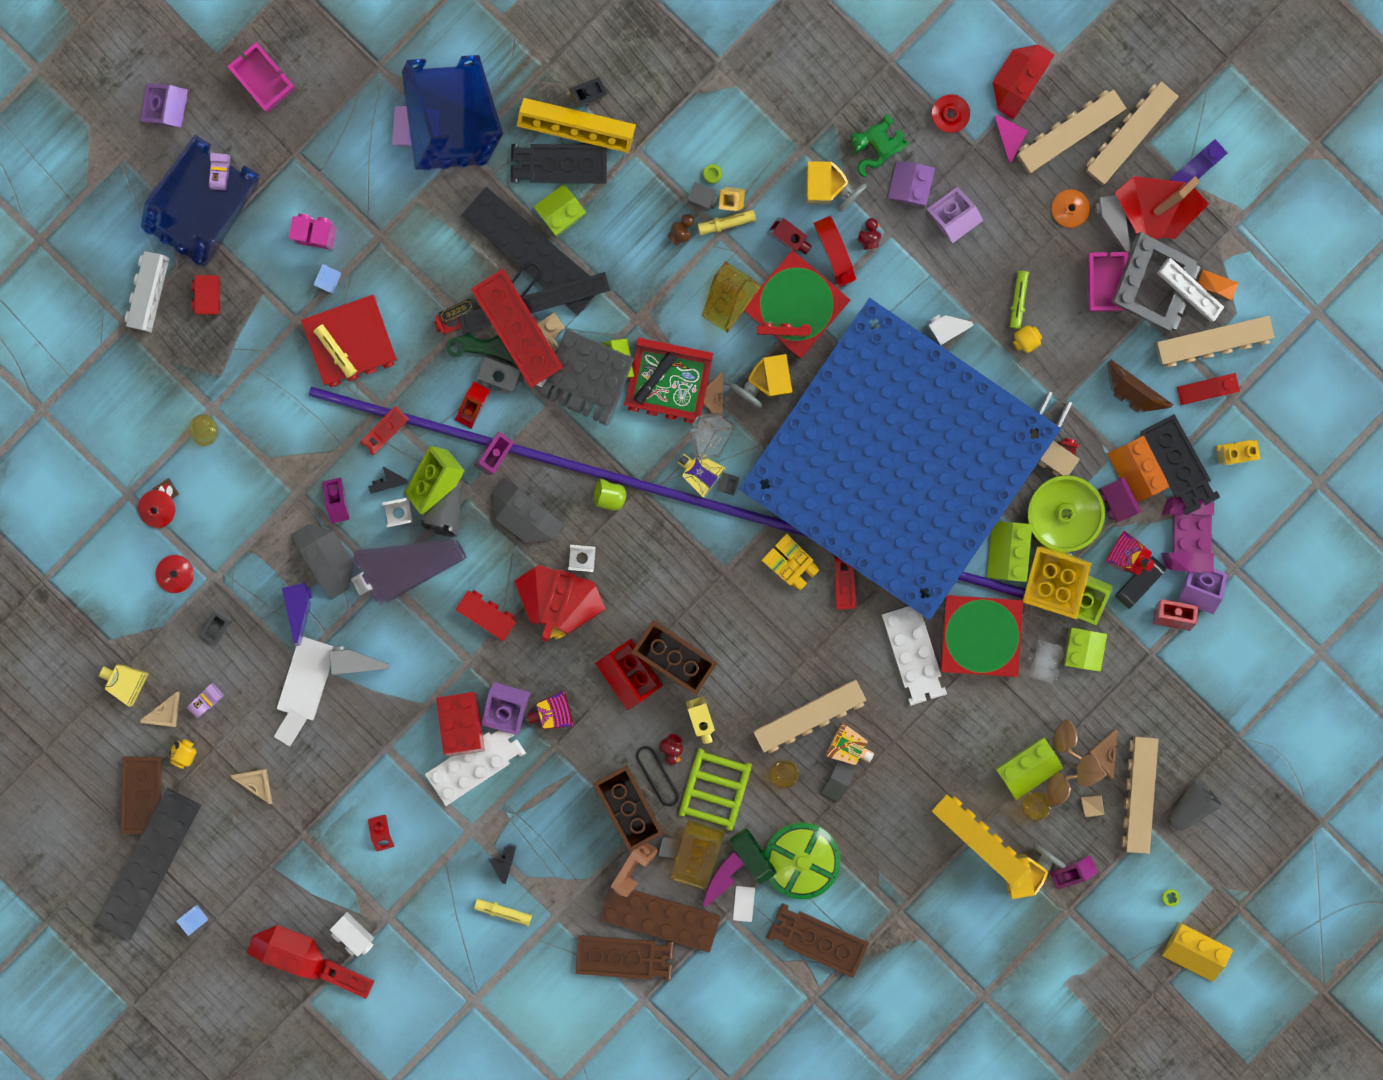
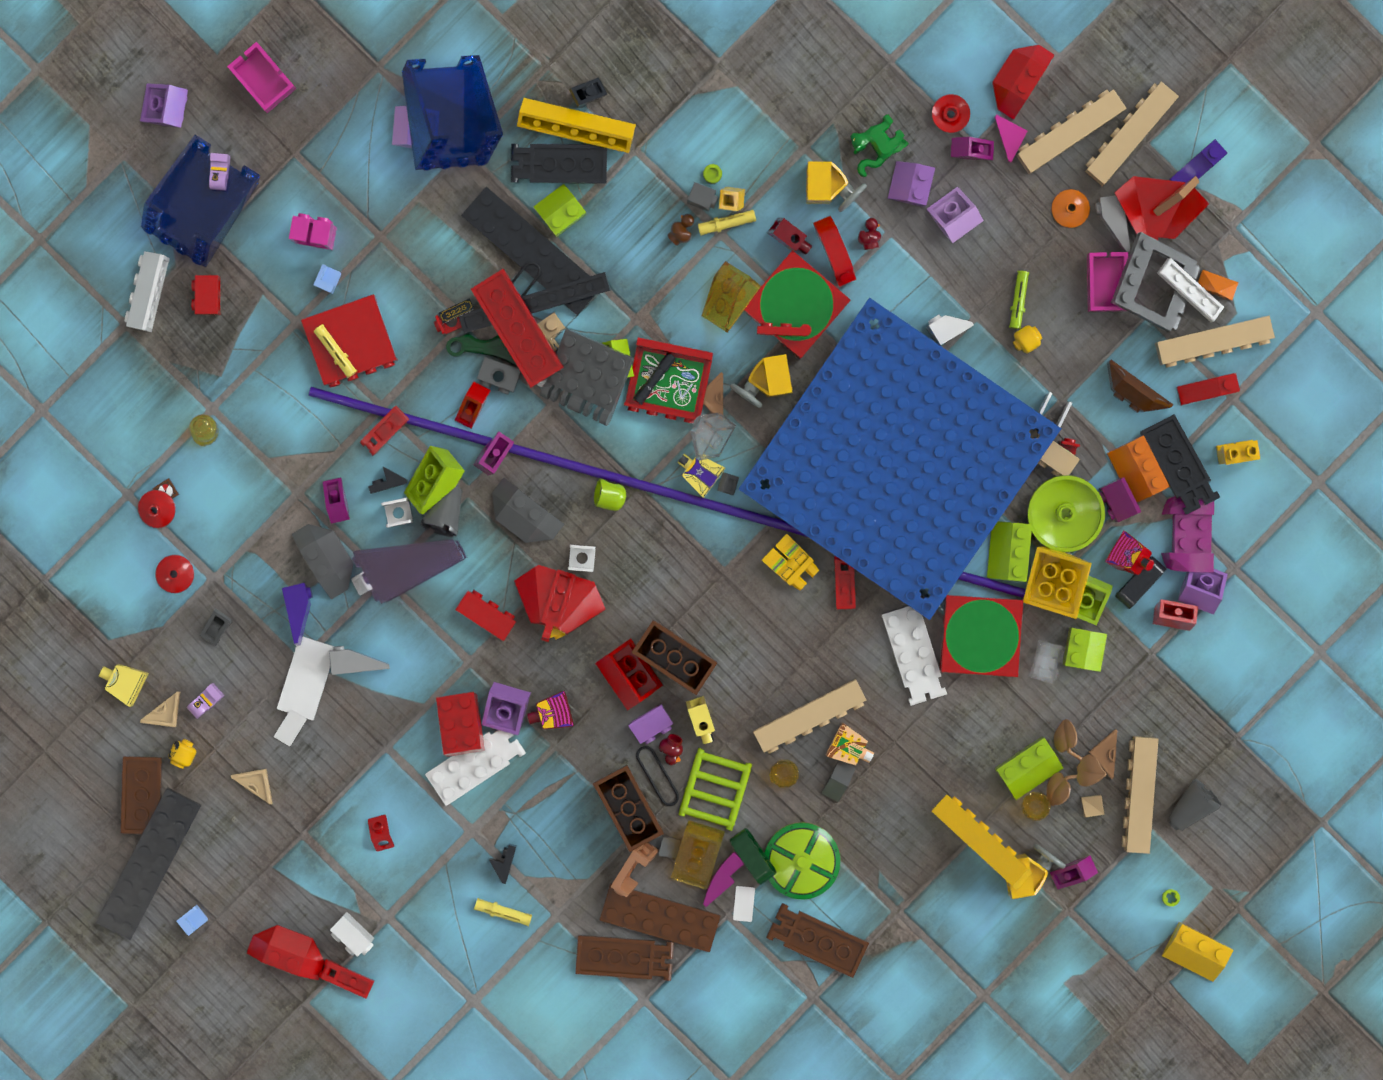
(650, 724): none -> medium lavender slope
(972, 148): none -> magenta slope

